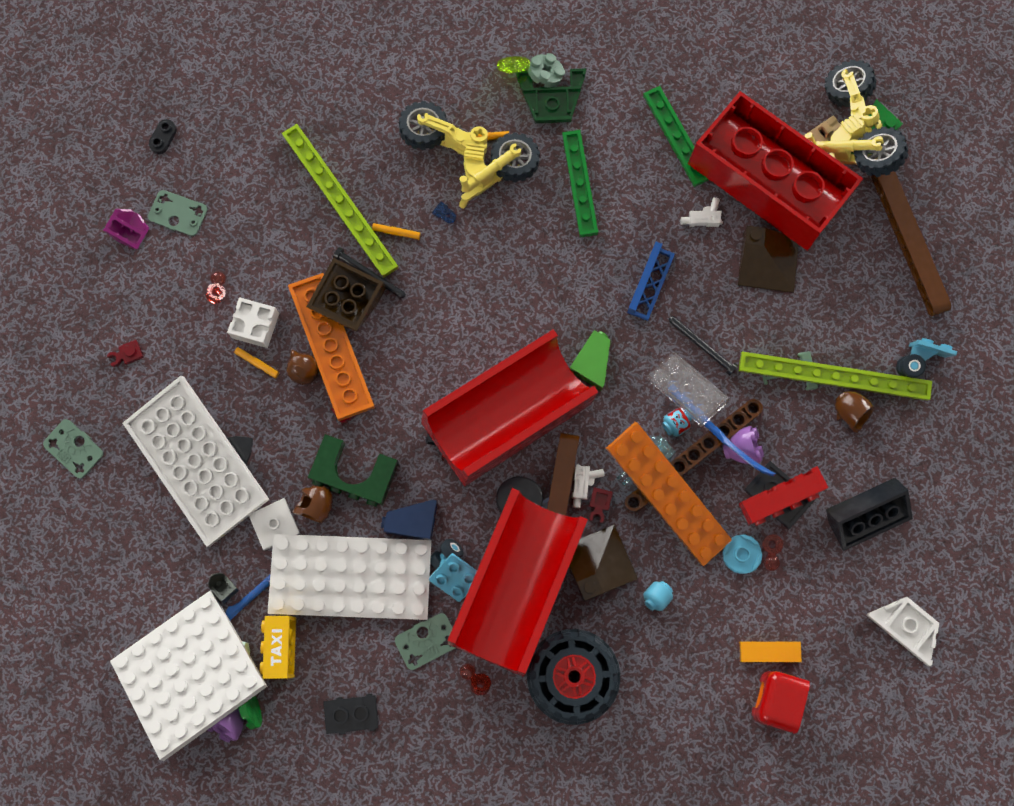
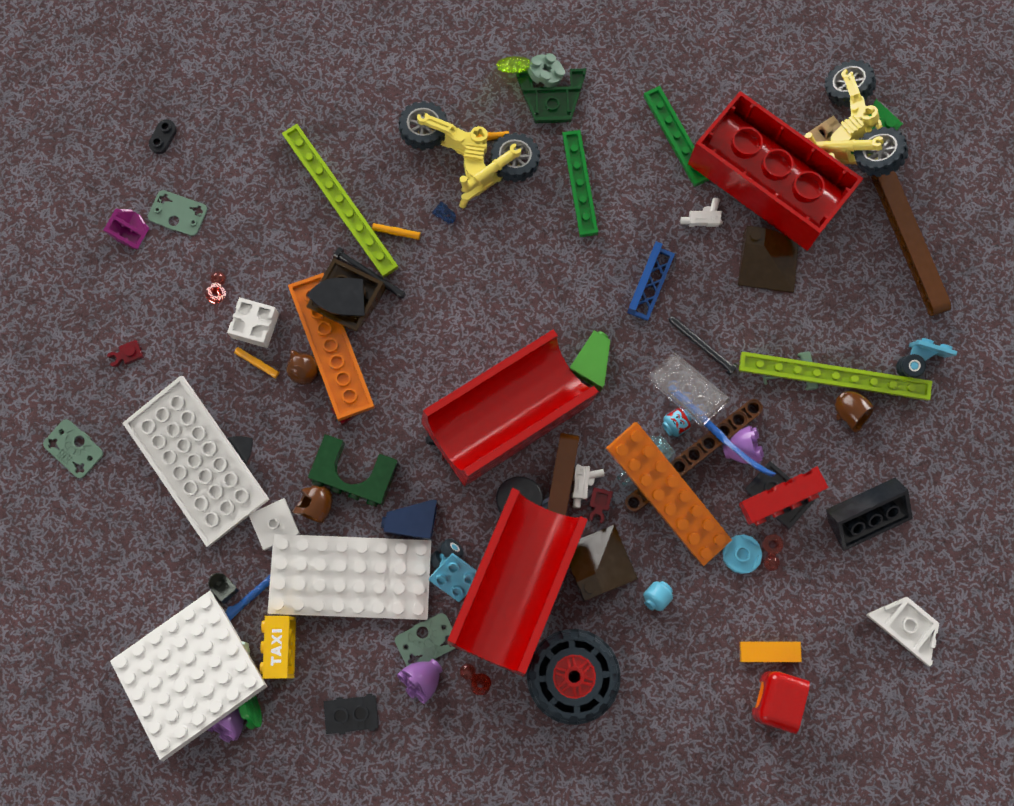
(339, 296): none -> black shield
(421, 679): none -> medium lavender piece

